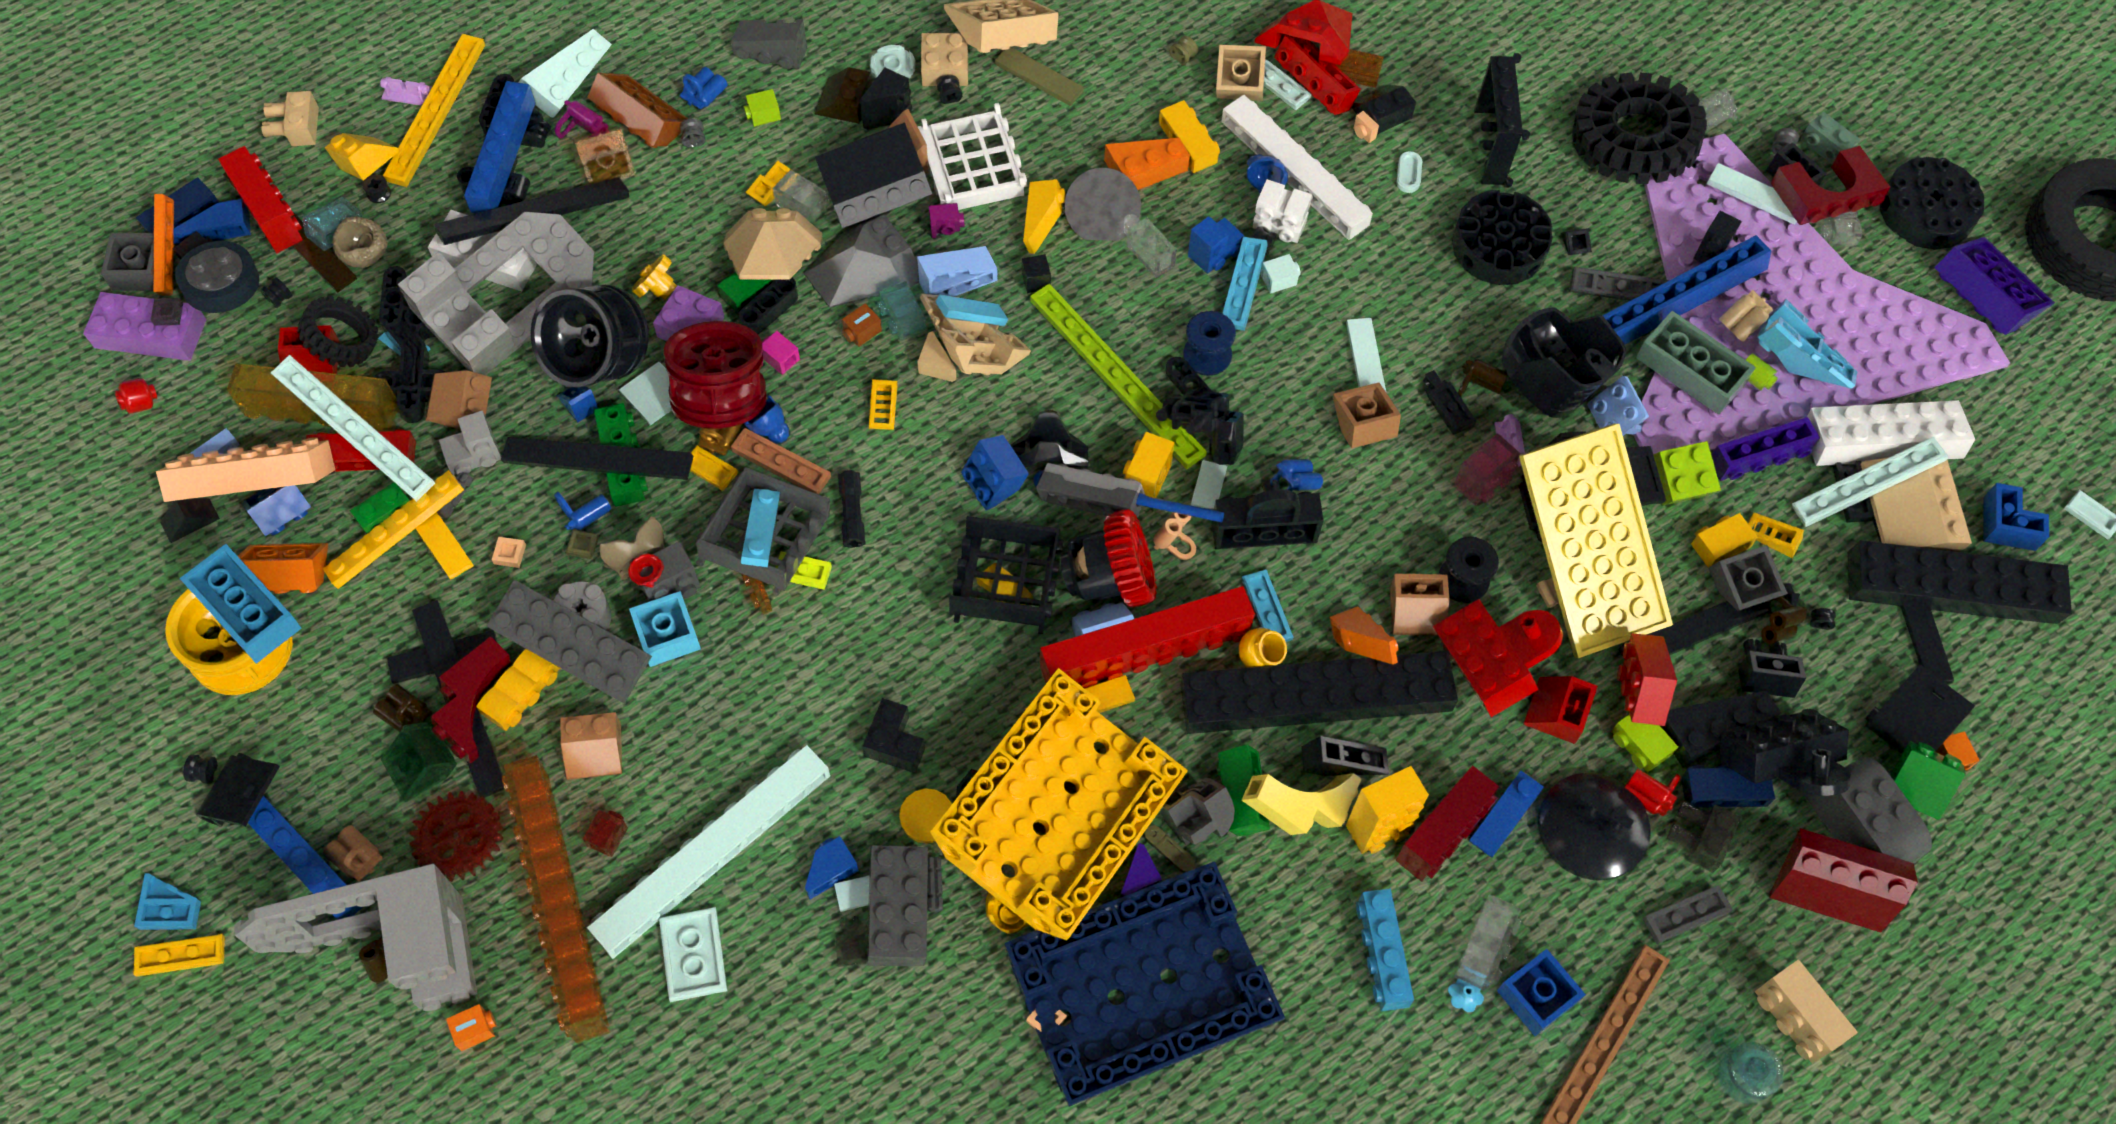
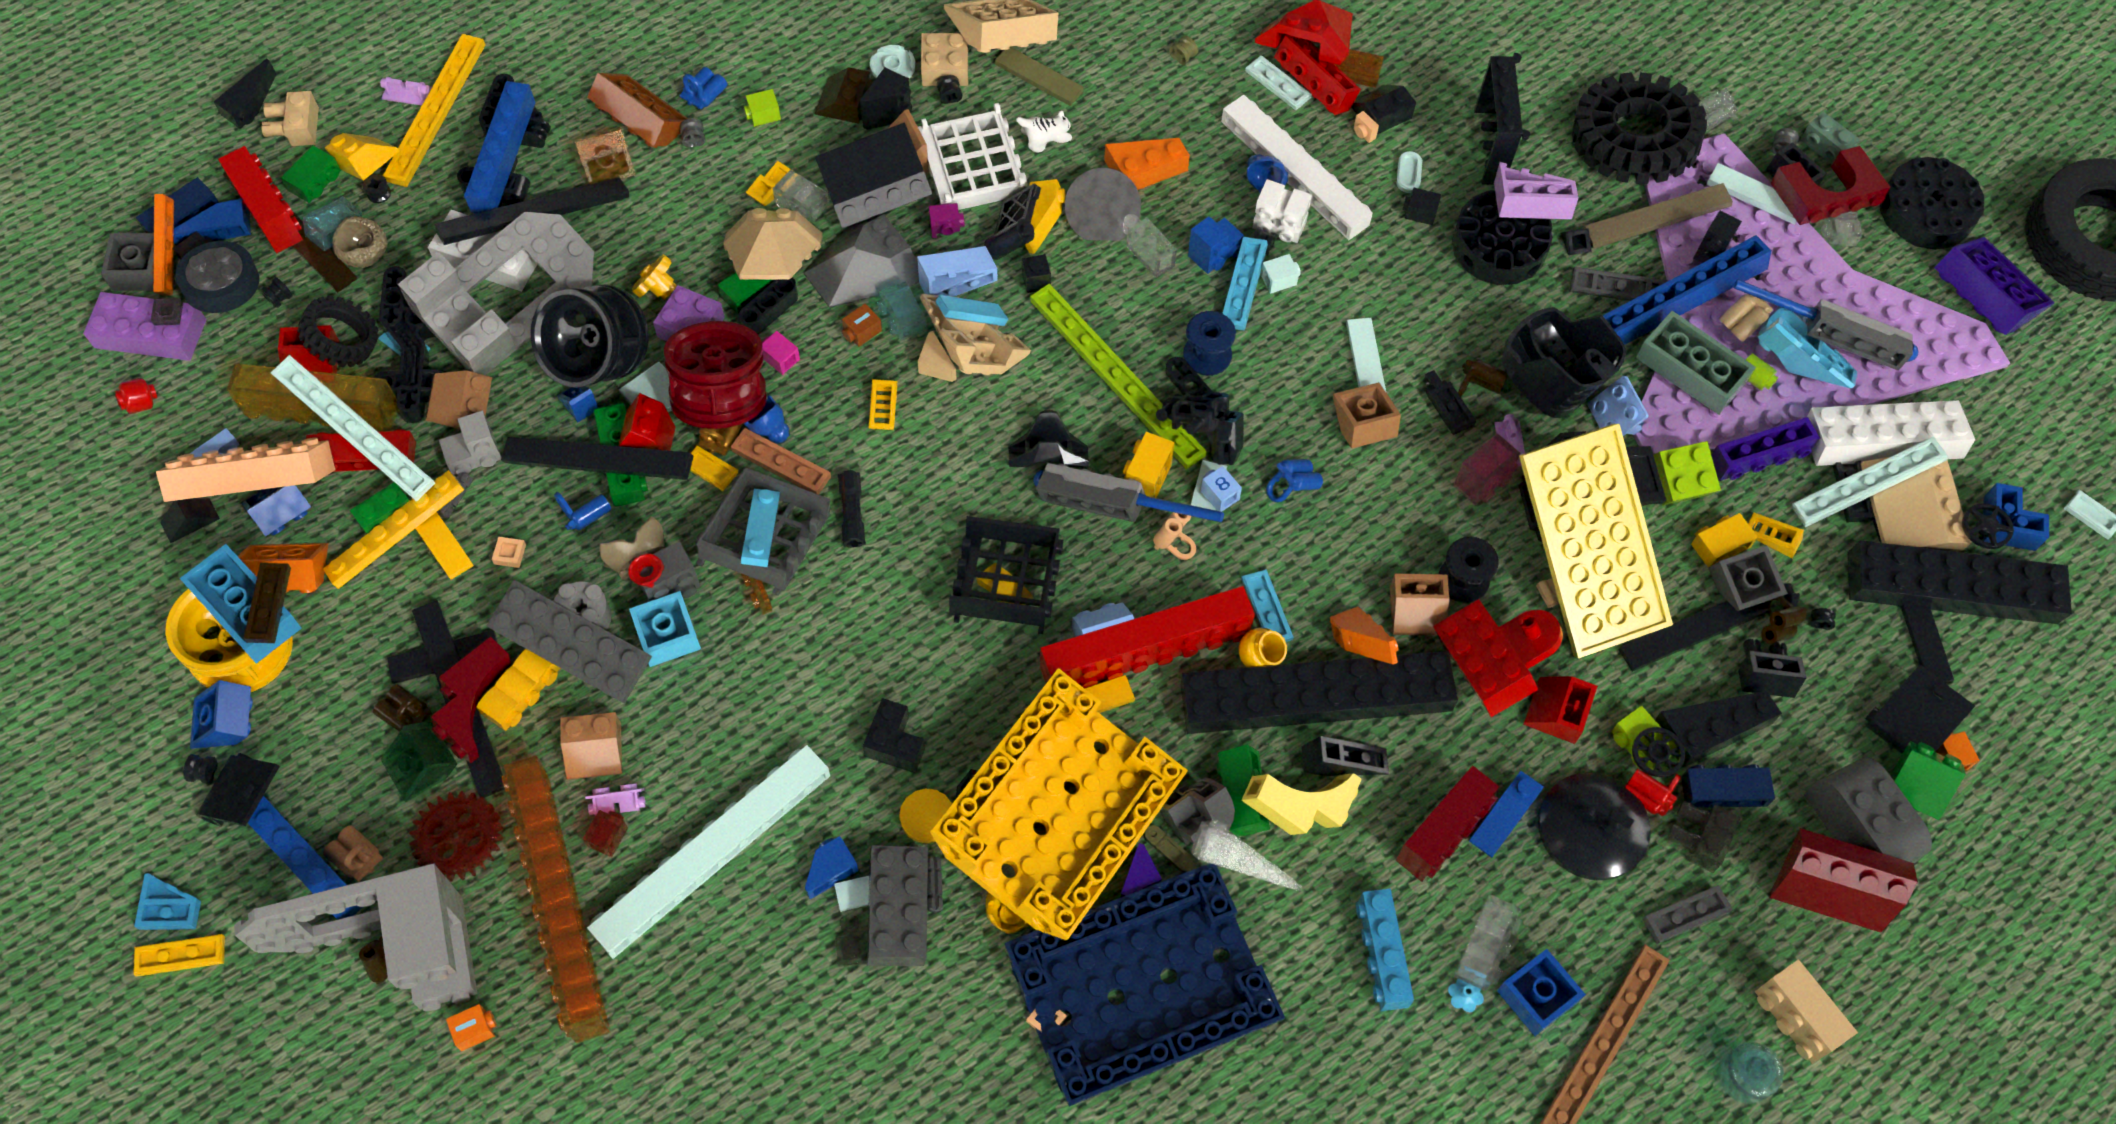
(221, 715): none -> blue slope
(246, 97): none -> black slope
(267, 603): none -> dark brown tile
(311, 174): none -> green brick
(563, 73): light aqua wedge -> none
(582, 544): olive tile -> none
(583, 117): magenta piece -> none
(627, 798): none -> lavender hinge
(647, 425): none -> red slope
(693, 954): light aqua tile -> none
(771, 42): dark grey wedge -> none
(811, 572): neon yellow plate -> none
(994, 471): blue slope -> none
(1012, 229): none -> black piece
(1044, 130): none -> white animal
(1111, 562): piece -> none
(1182, 123): yellow brick -> none
(1220, 488): none -> light blue brick
(1223, 848): none -> clear slope
(1241, 72): tan brick -> none
(1268, 519): black brick -> none
(1386, 810): yellow brick -> none
(1422, 206): none -> black brick
(1534, 196): none -> lavender wedge
(1647, 679): red brick -> none
(1658, 752): none -> black wheel
(1659, 215): none -> dark tan tile
(1793, 748): black brick -> none
(1846, 329): none -> dark grey piece
(1987, 526): none -> black wheel

